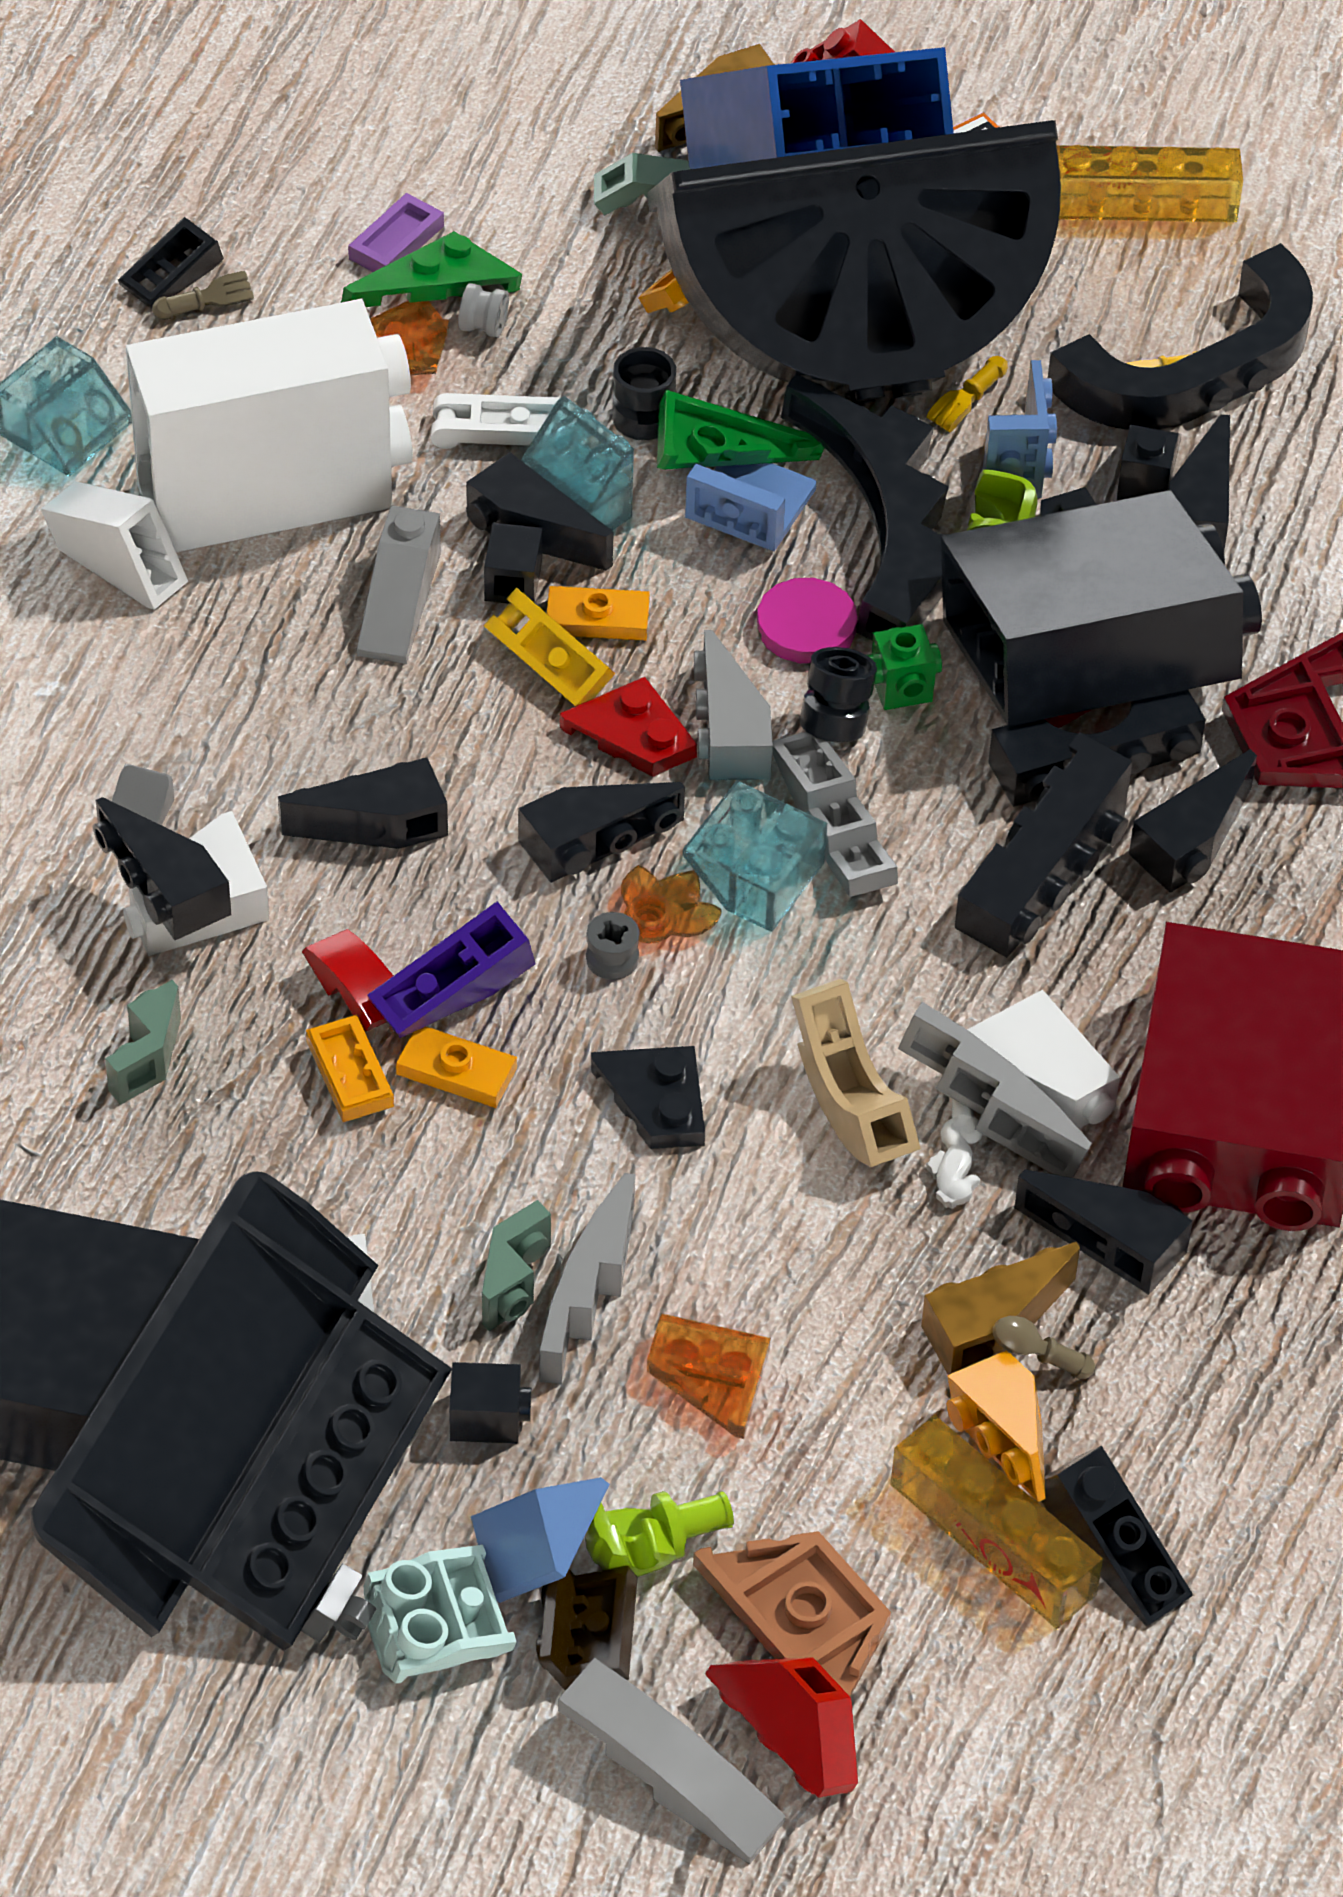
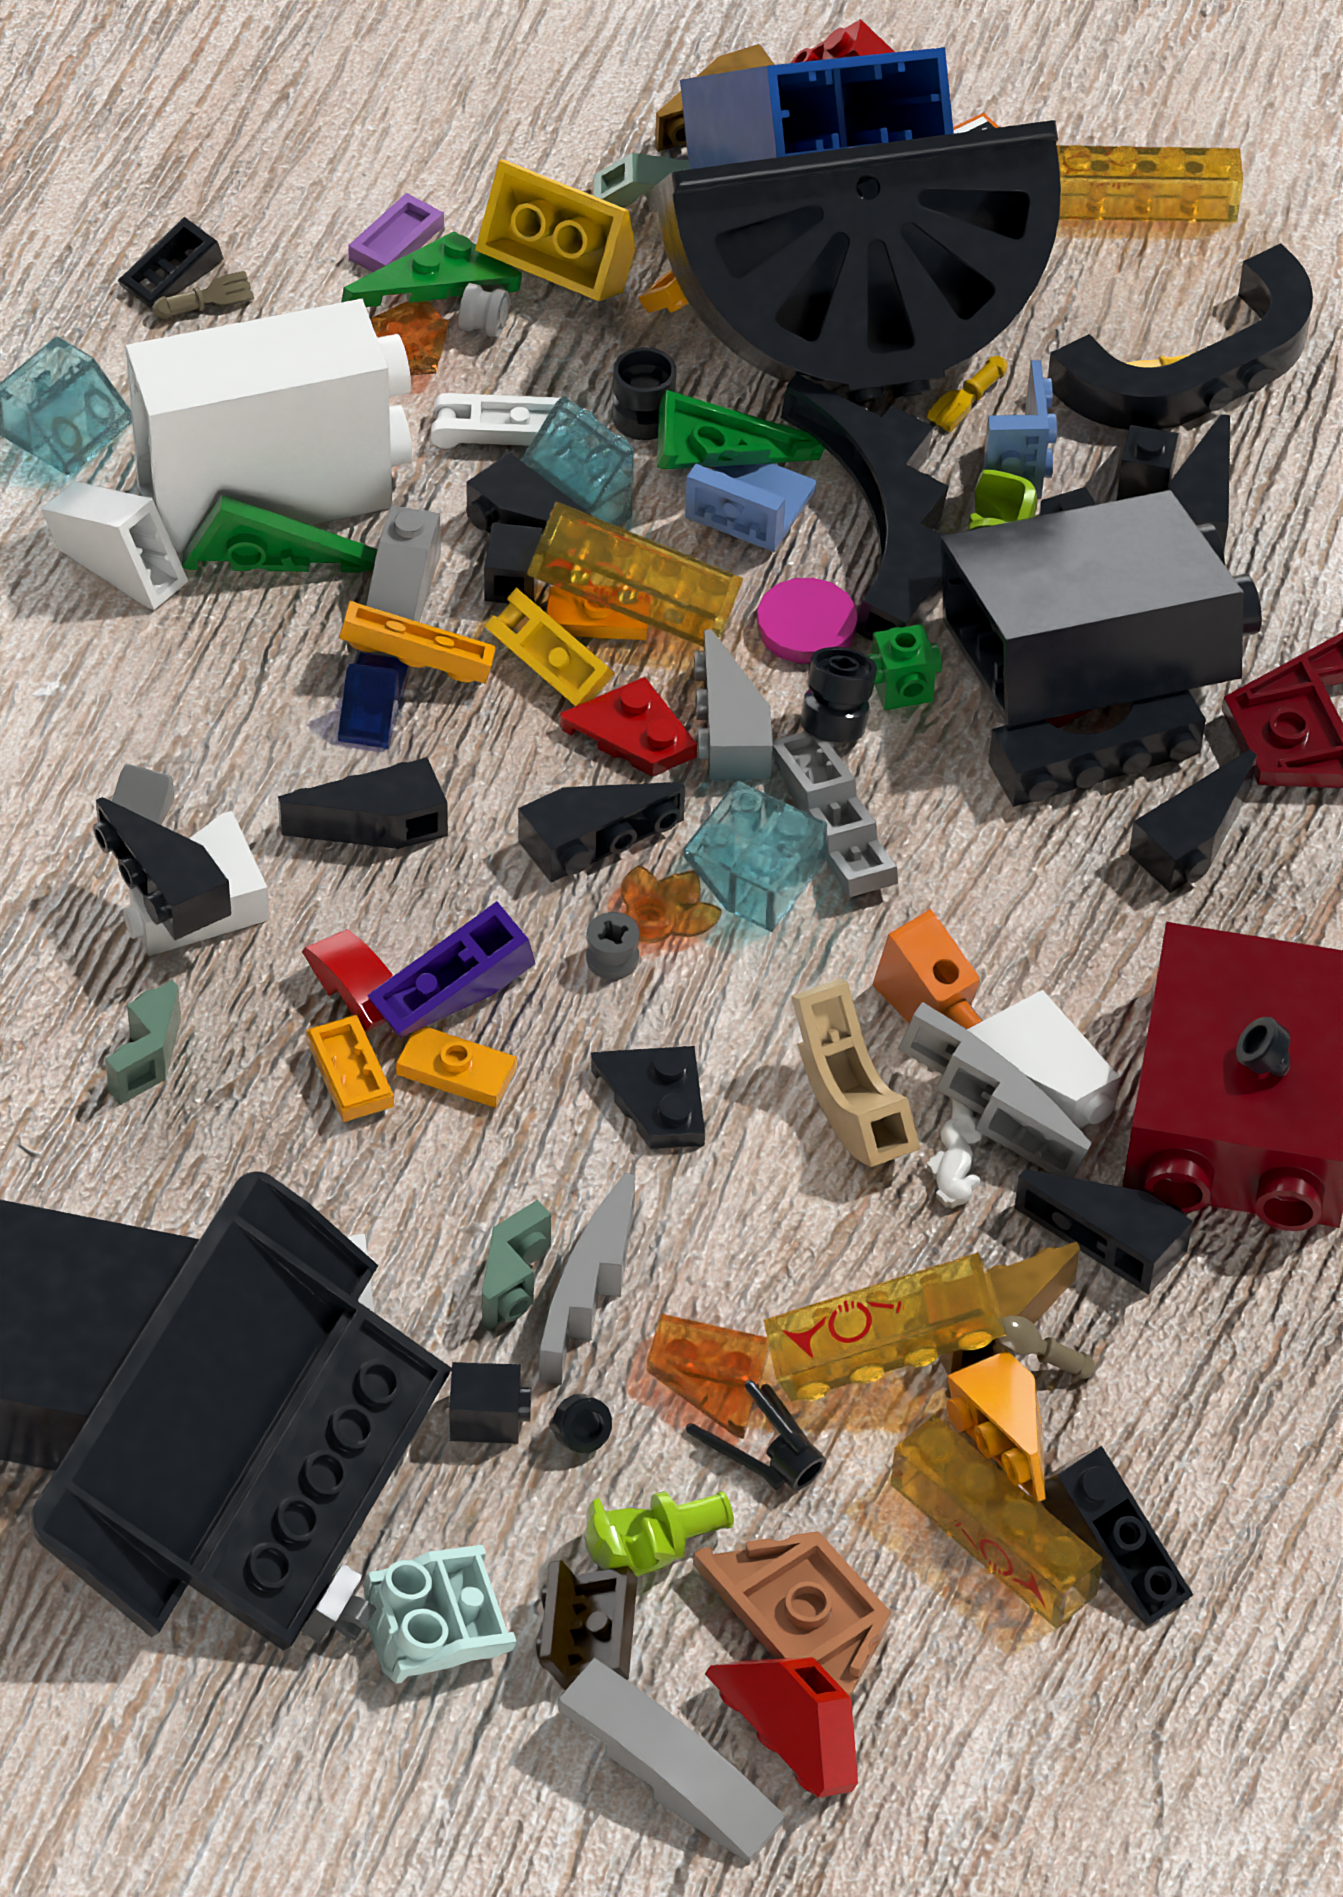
(271, 542): none -> green wing
(372, 700): none -> clear blue slope
(417, 643): none -> light orange plate
(536, 1535): medium blue slope -> none
(557, 232): none -> yellow slope
(581, 1423): none -> black tile
(634, 575): none -> clear yellow brick
(791, 1453): none -> black plant
(884, 1328): none -> clear yellow brick
(927, 967): none -> orange torso
(1047, 848): black wedge -> none
(1265, 1047): none -> black tile

